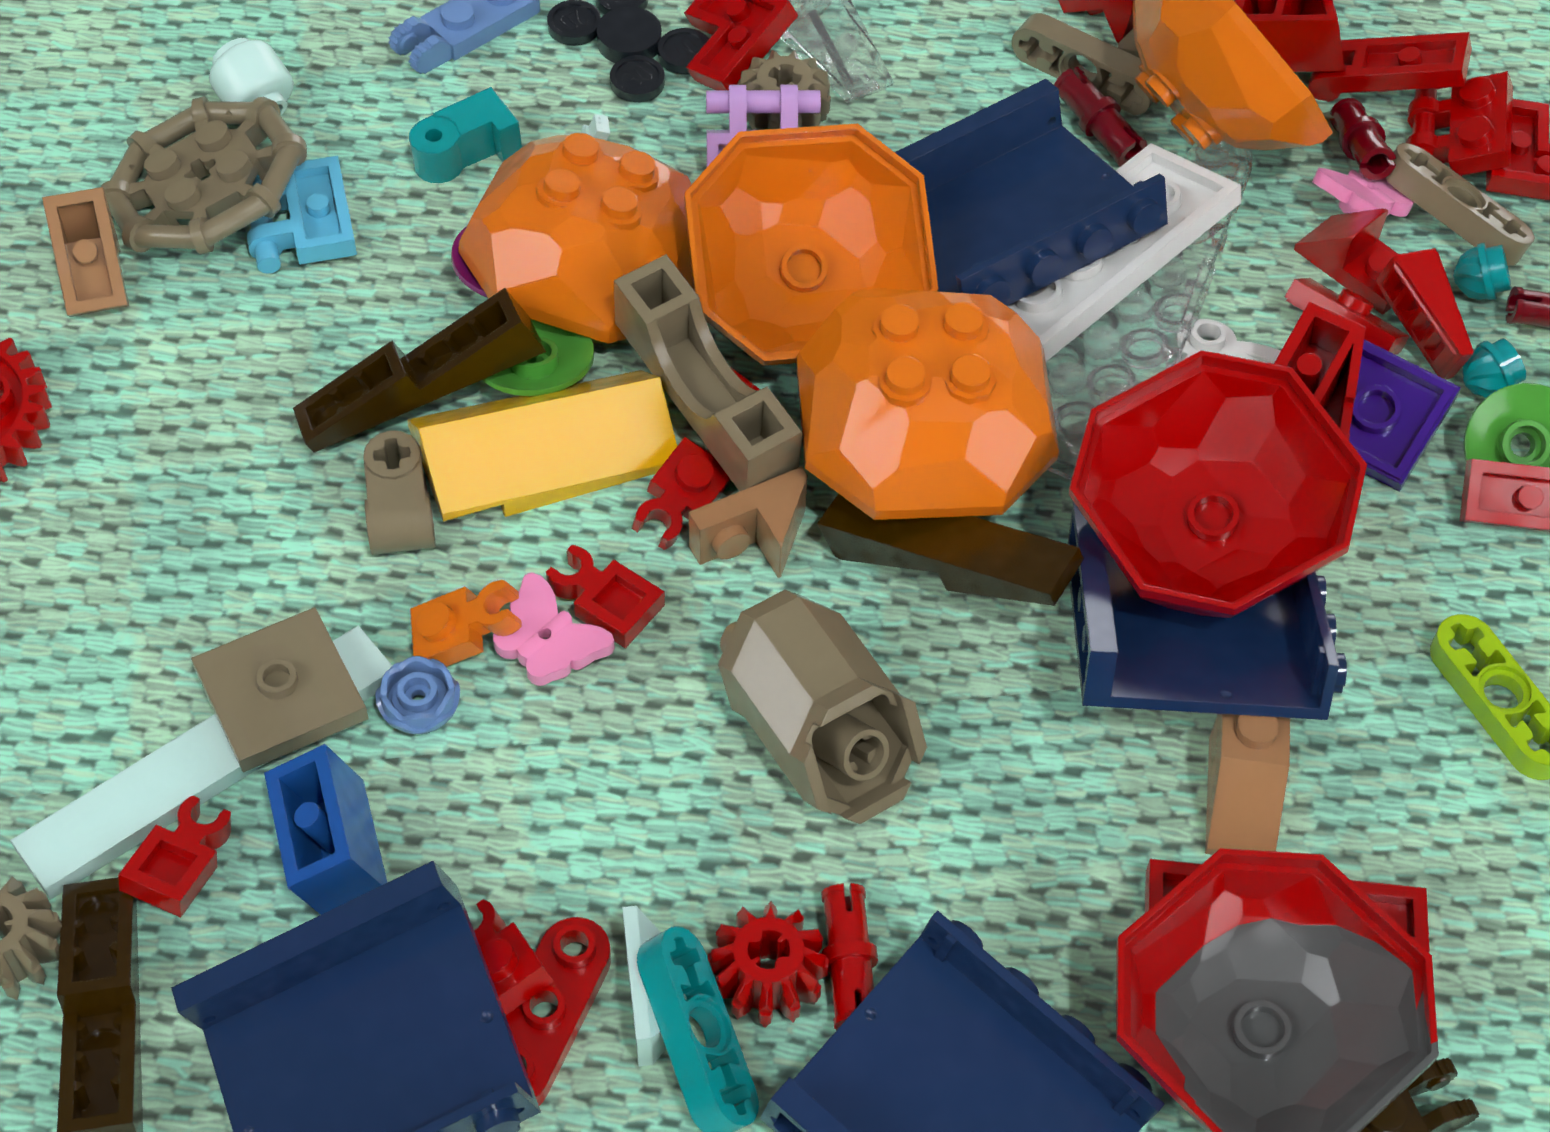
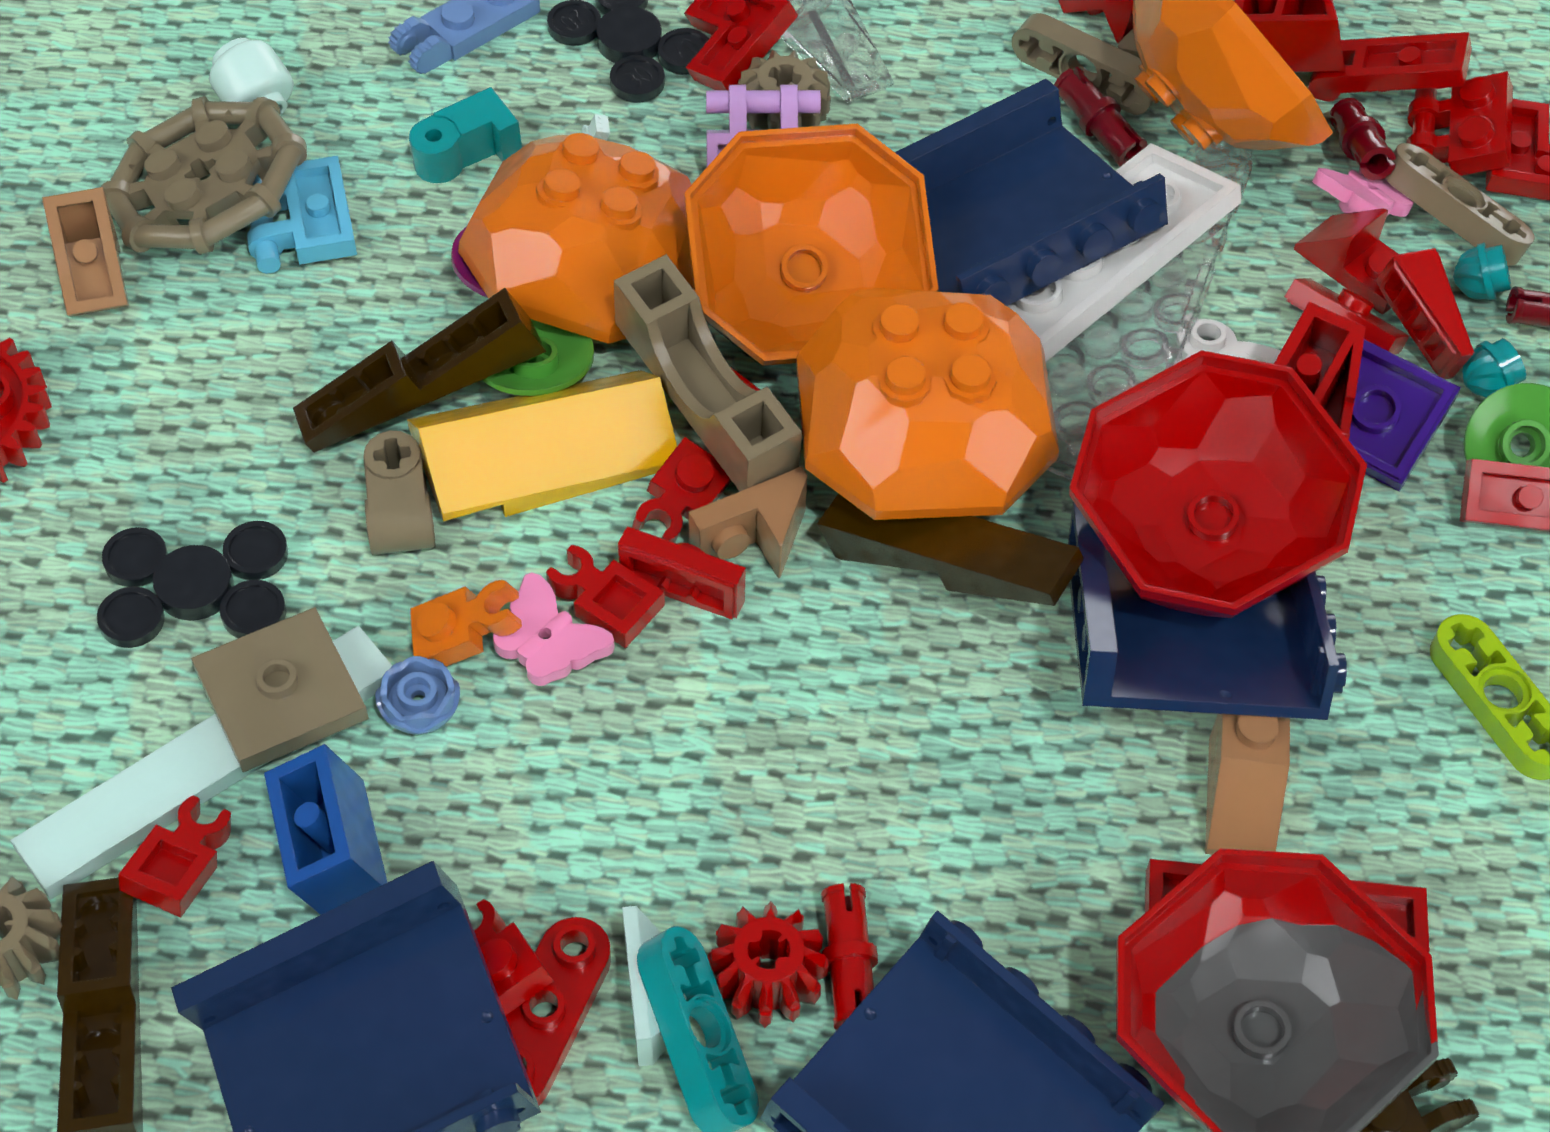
(191, 583): none -> black piece
(685, 572): none -> red plate
(821, 705): dark tan brick -> none

